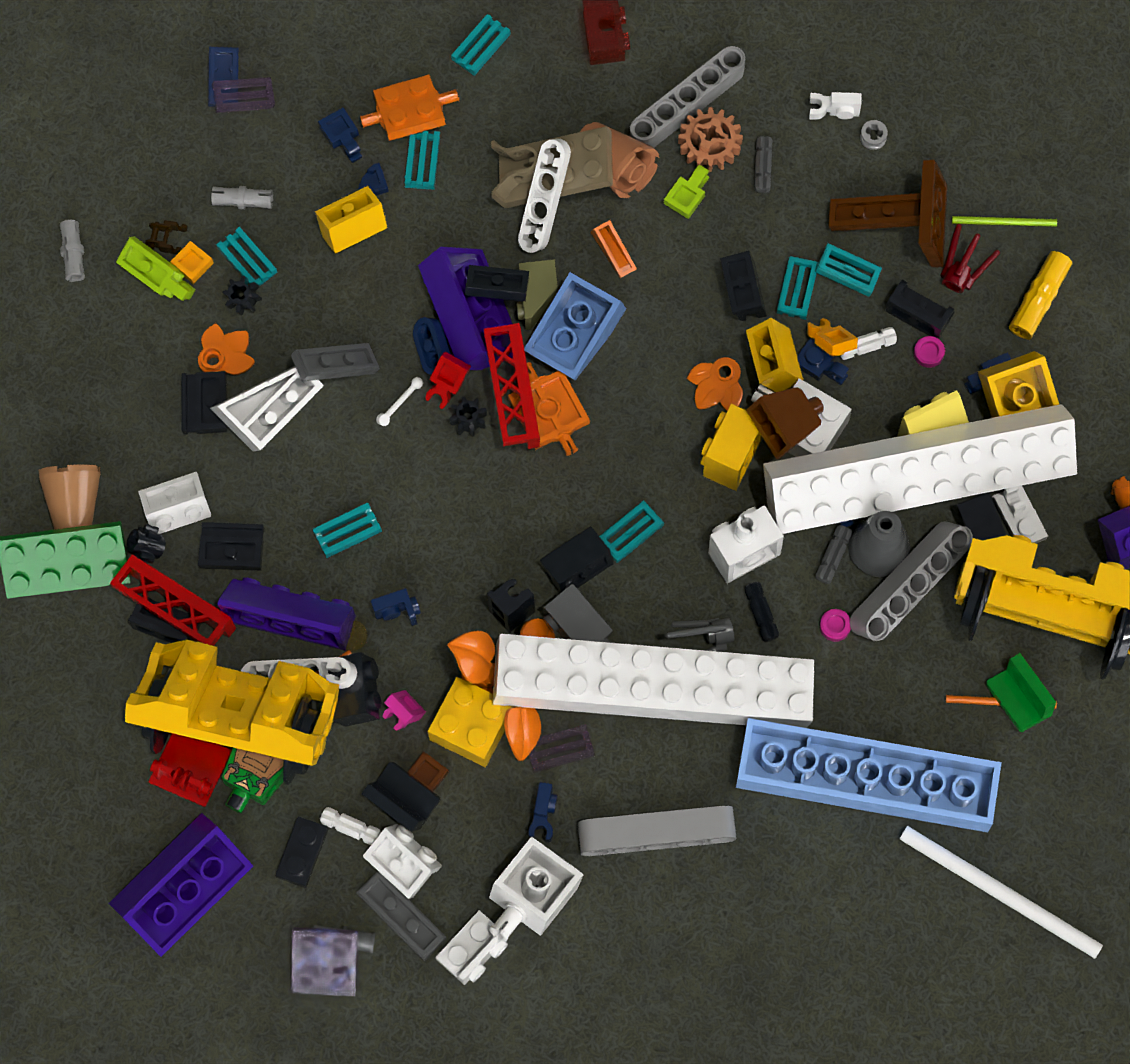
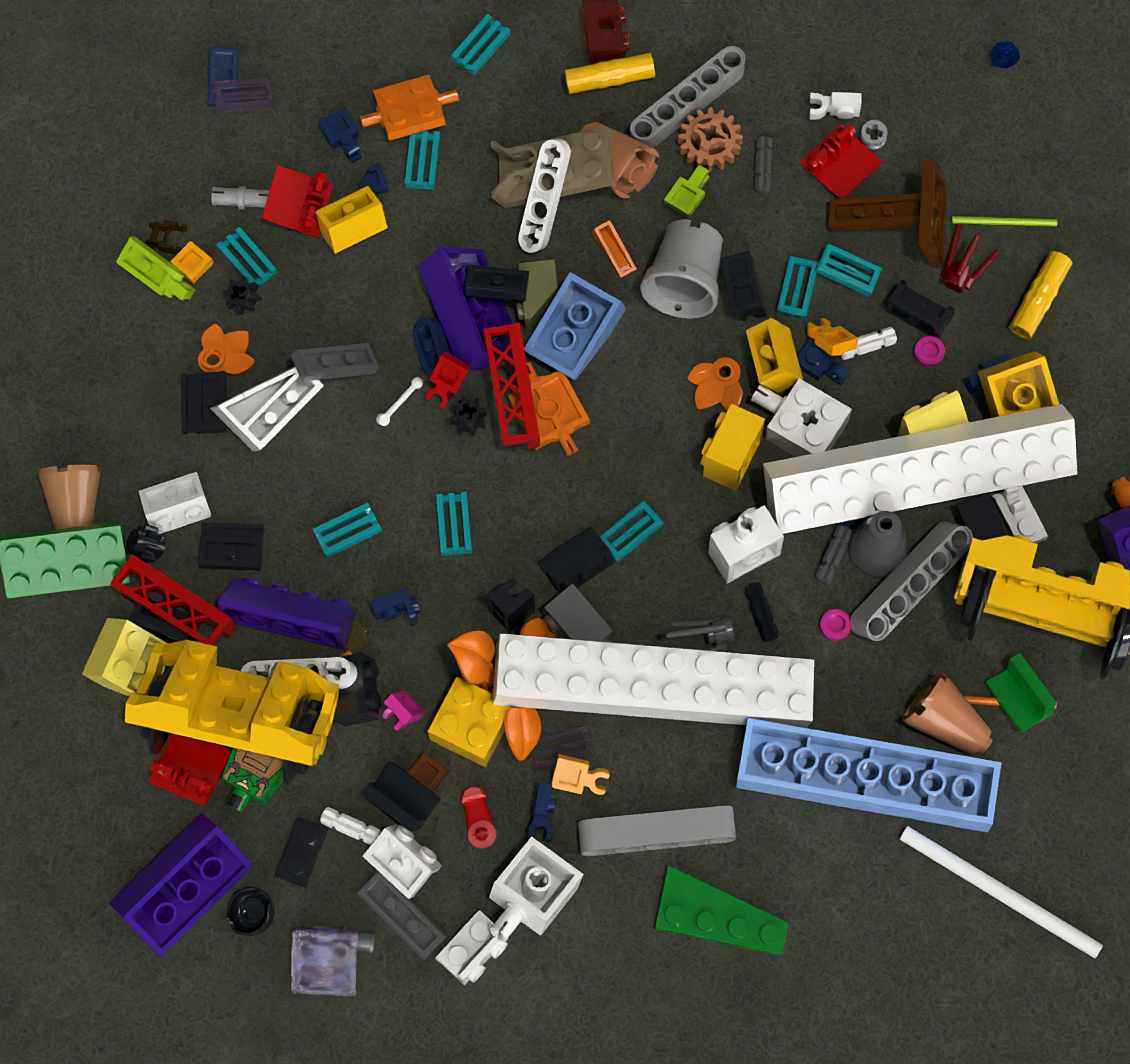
(72, 250): light grey pin -> none
(120, 656): none -> light yellow slope
(250, 911): none -> black hair
(295, 199): none -> red hinge
(451, 498): none -> teal tile
(478, 819): none -> red piece
(573, 774): none -> light orange plate
(609, 73): none -> yellow axle
(685, 271): none -> light grey piece
(712, 915): none -> green wing
(785, 418): reddish brown torso -> none
(841, 161): none -> red hinge
(948, 717): none -> nougat cone
(1005, 54): none -> clear blue plate

